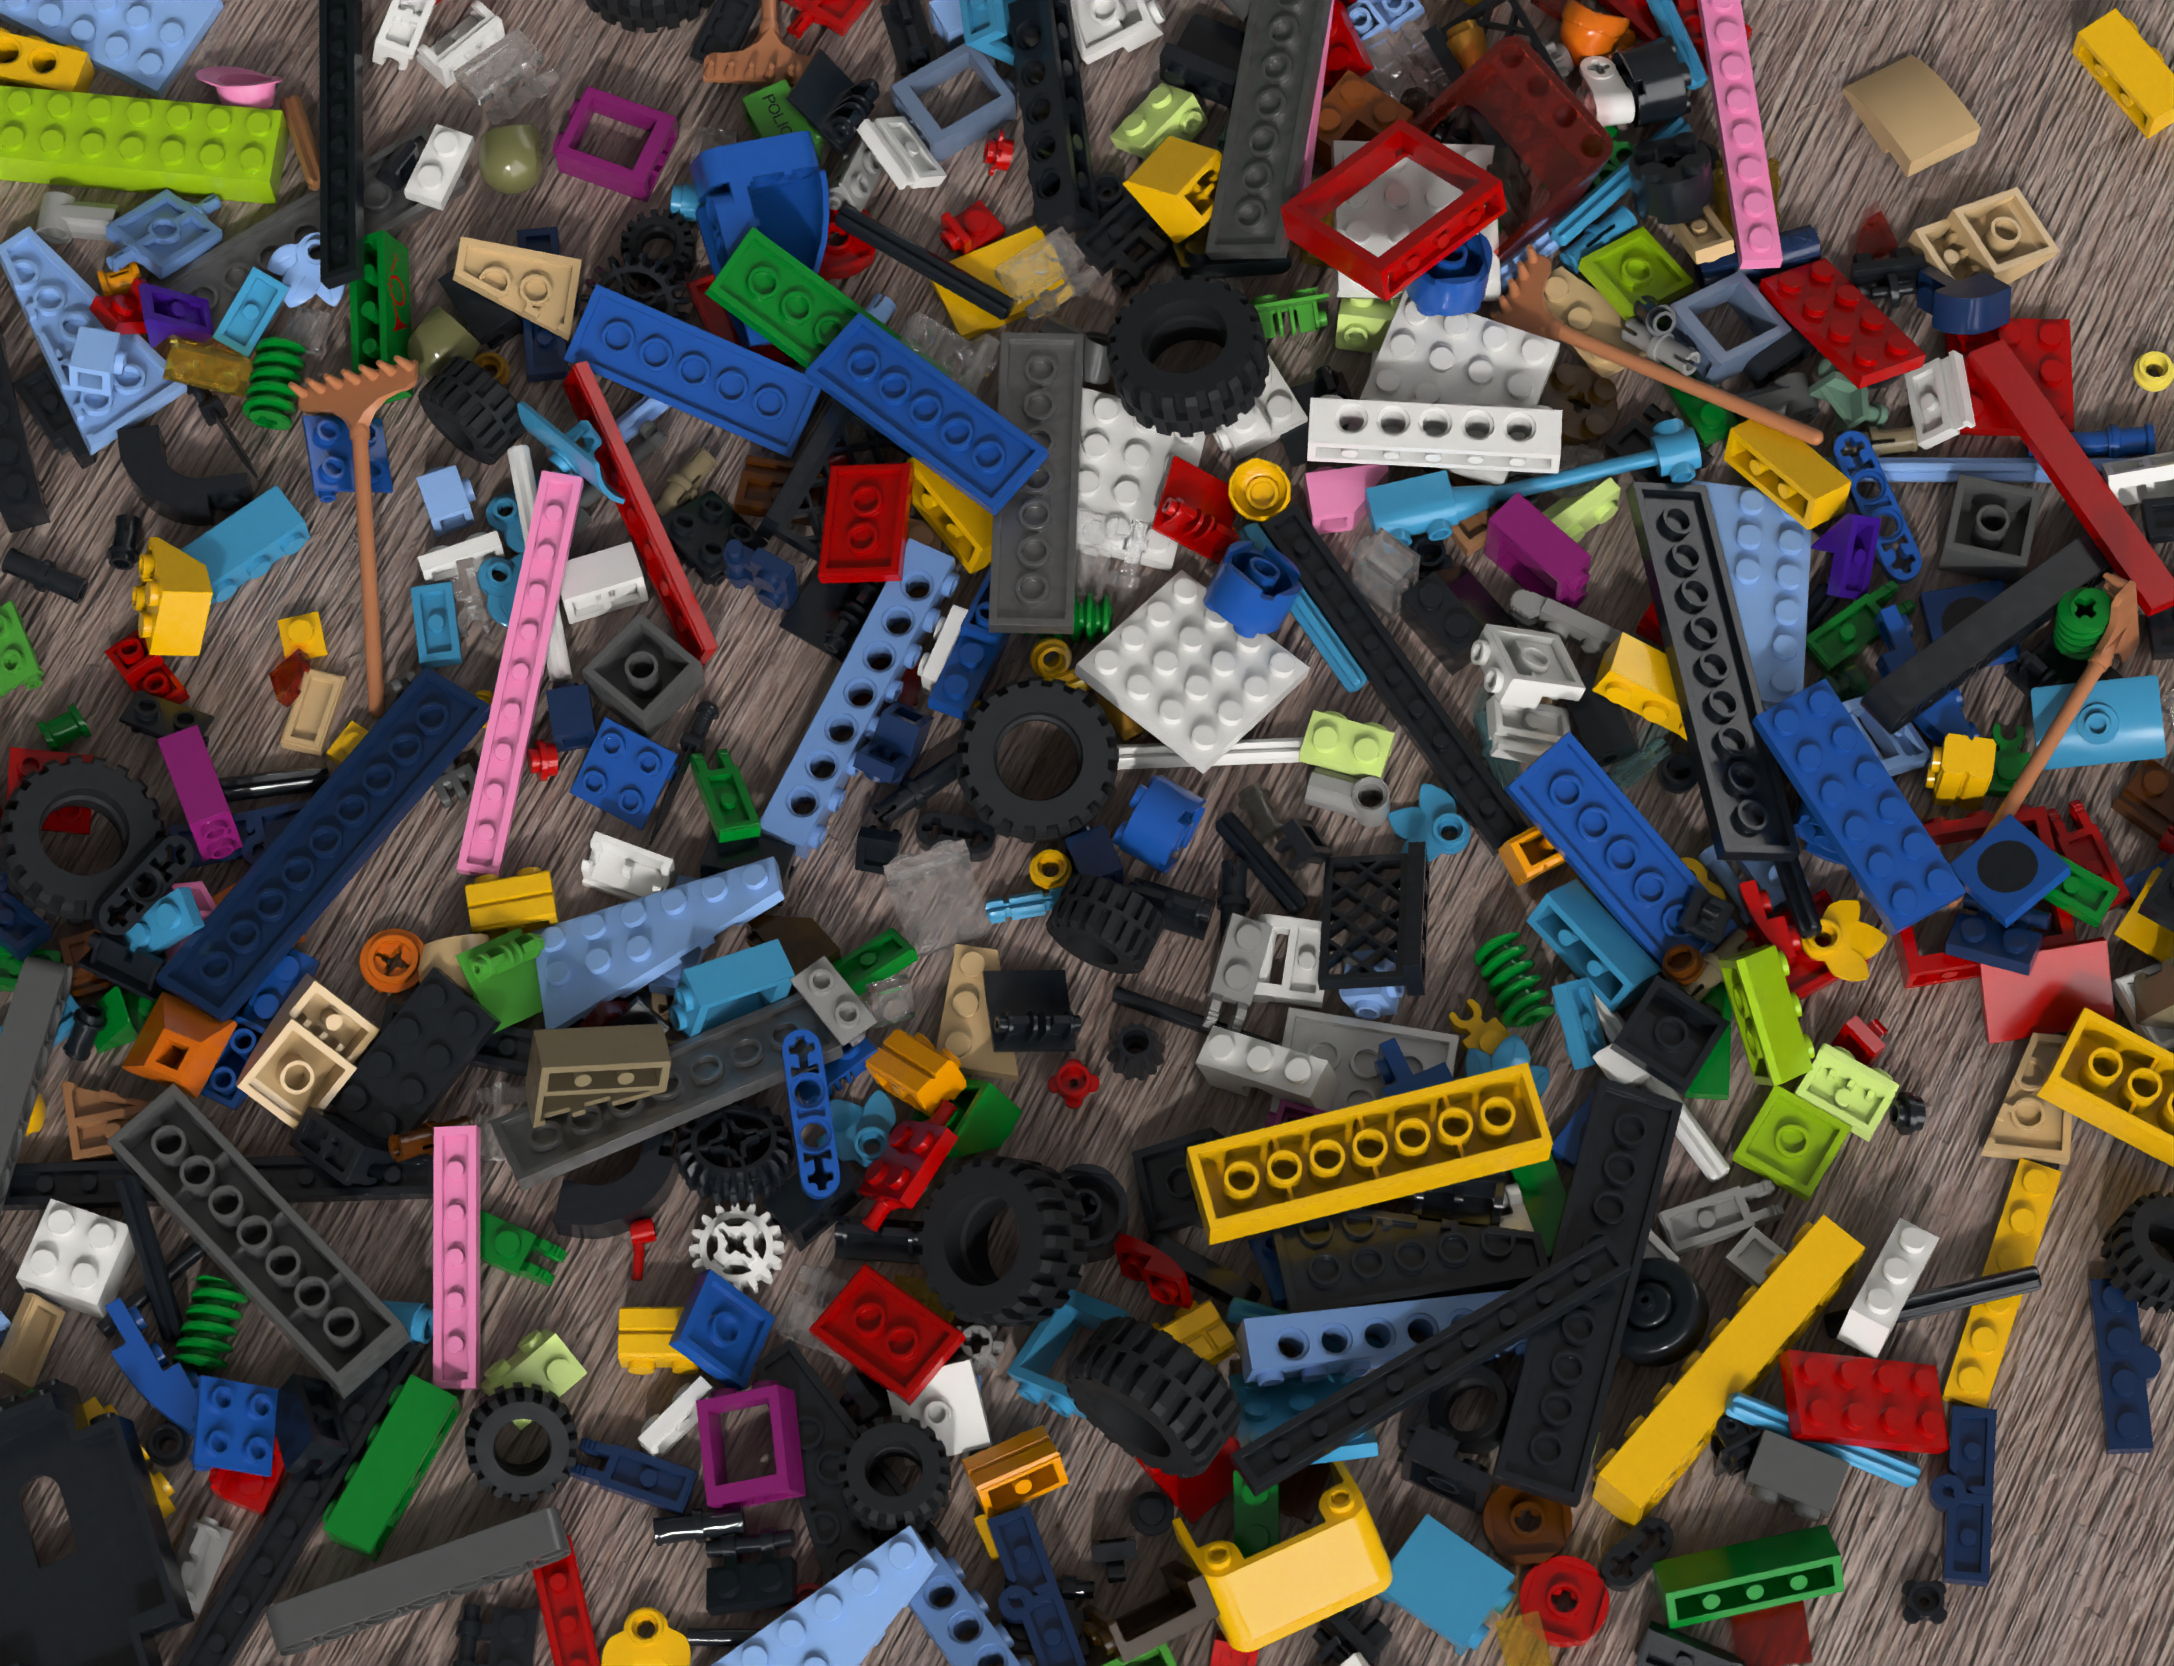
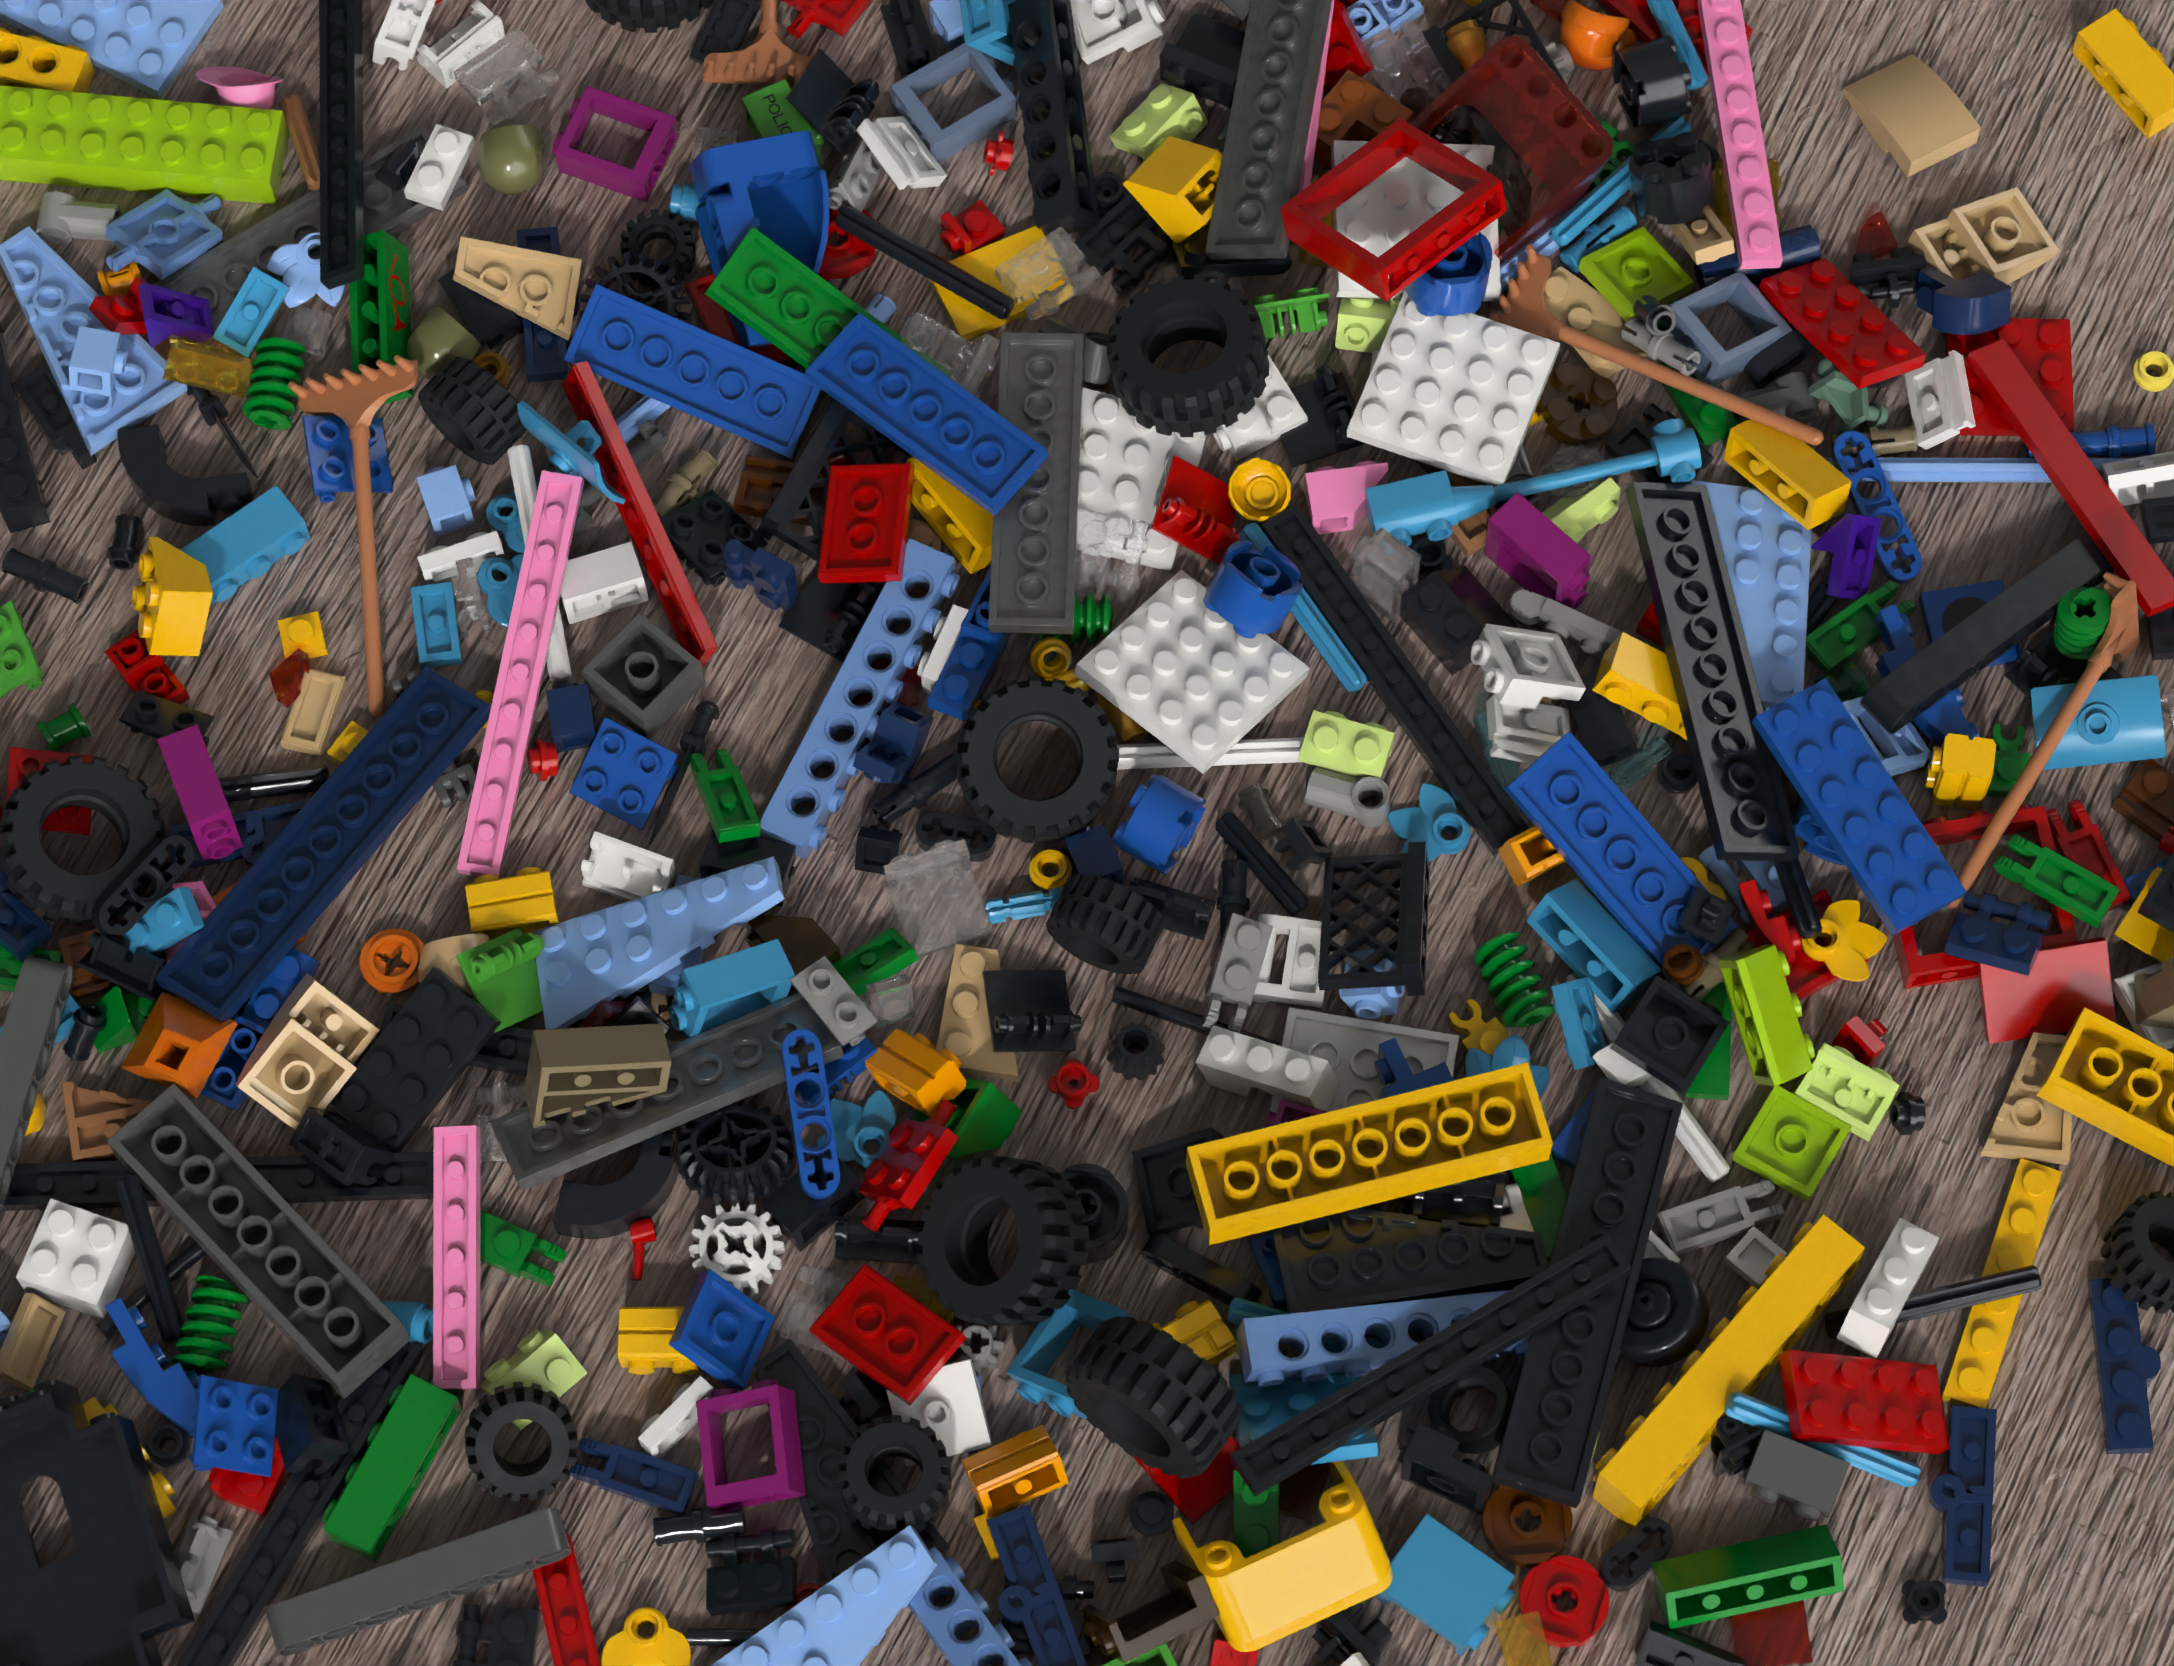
(420, 1140): reddish brown pin -> none
(1149, 1264): red slope -> none
(1417, 448): white brick -> none
(1605, 92): white piece -> none
(1989, 529): dark grey brick -> none
(2009, 870): blue tile -> none

